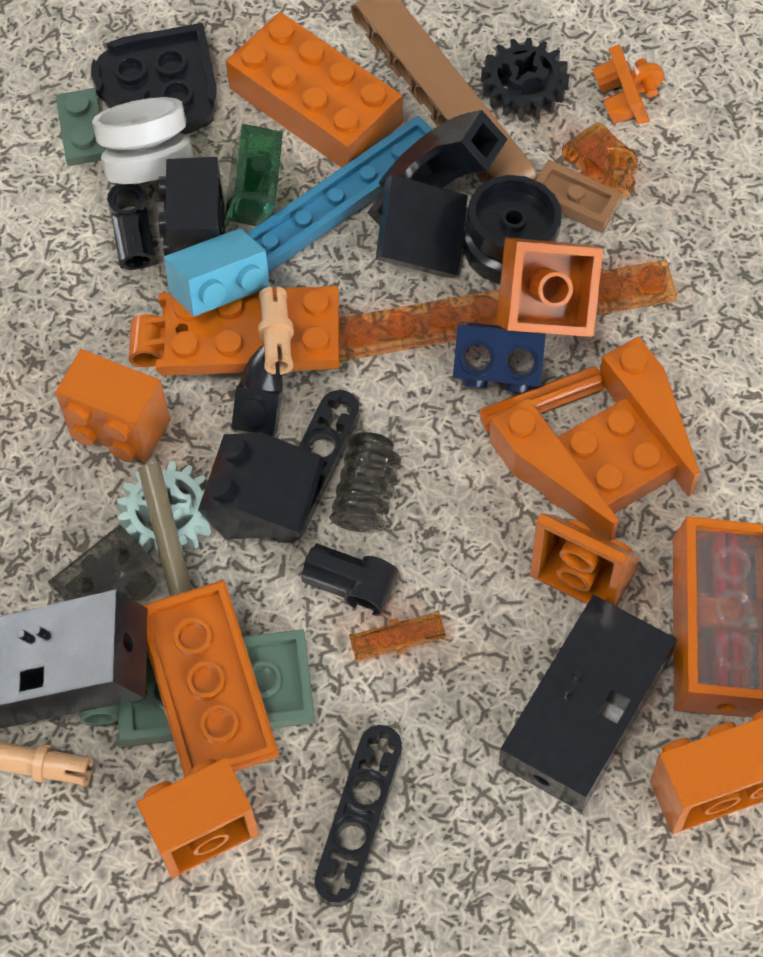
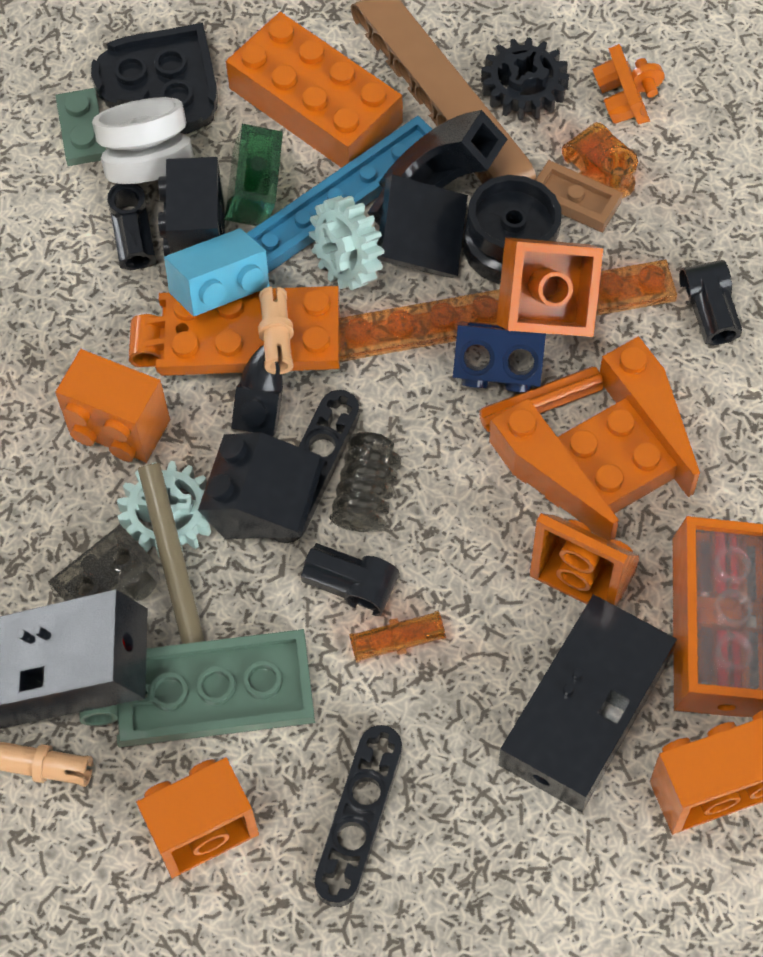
(207, 680): orange tile -> none
(346, 242): none -> light aqua gear
(710, 295): none -> black piece

